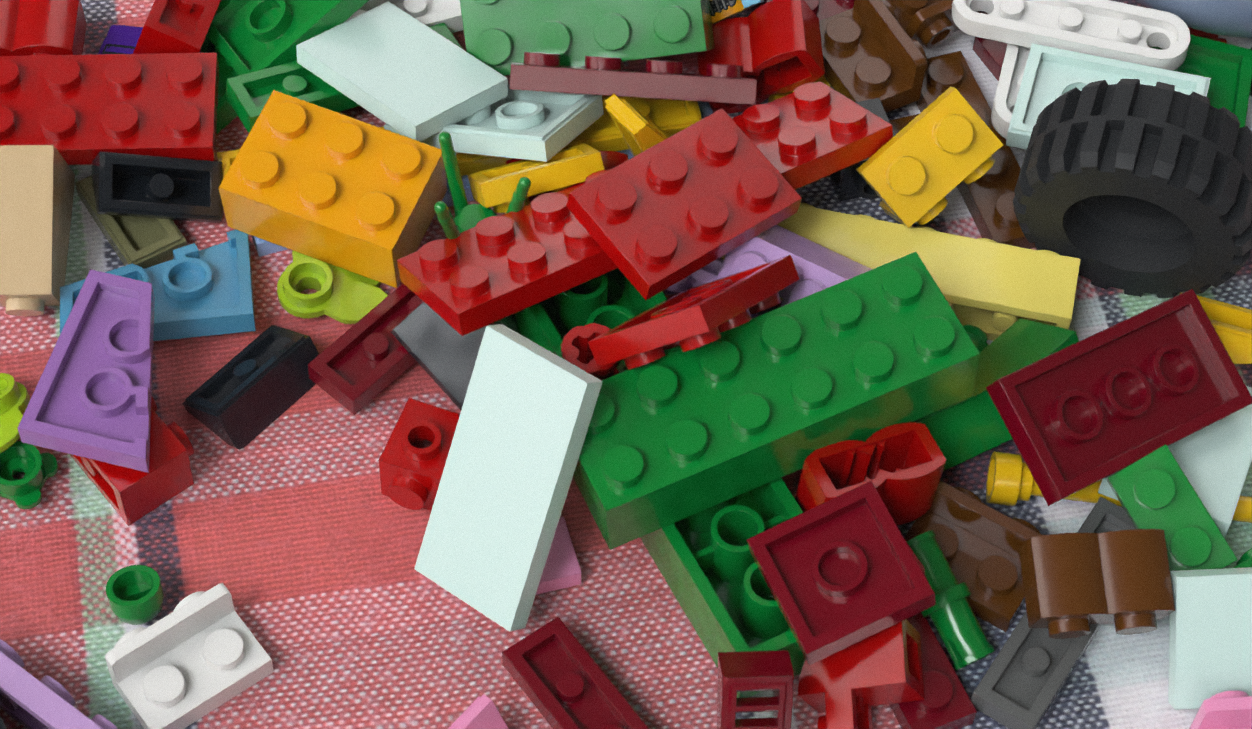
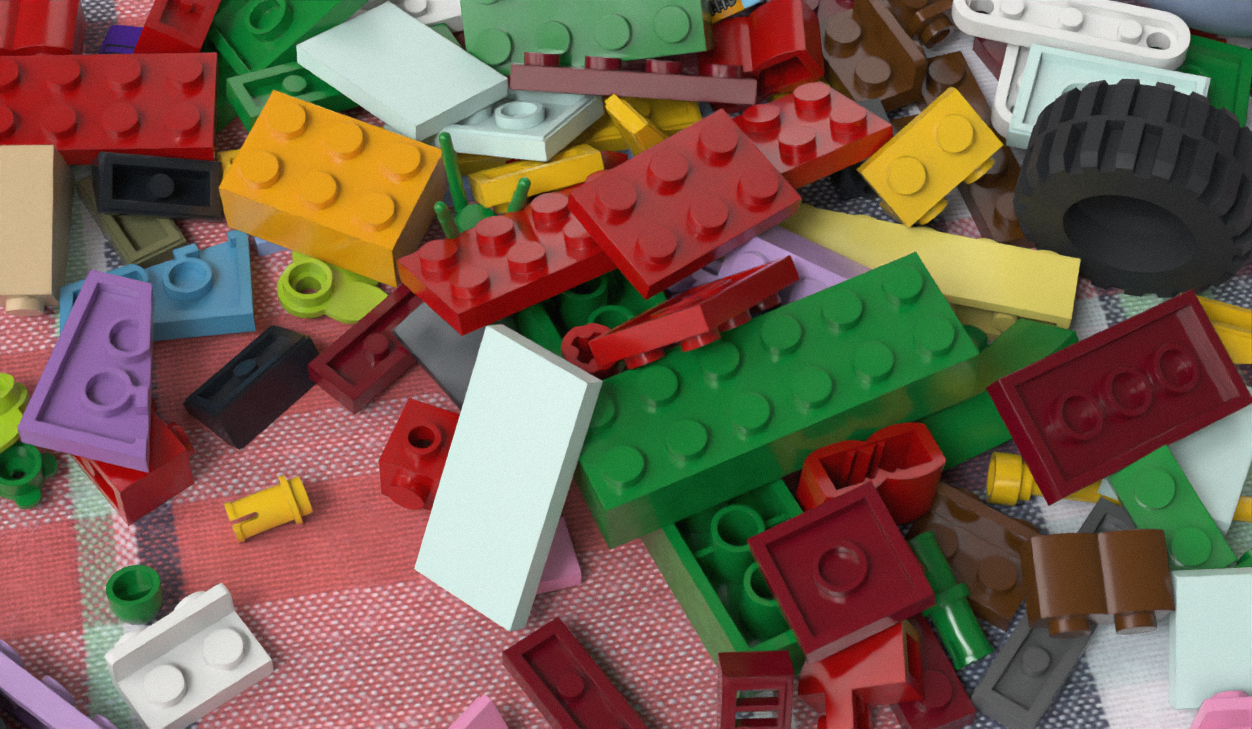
(273, 507): none -> yellow pin

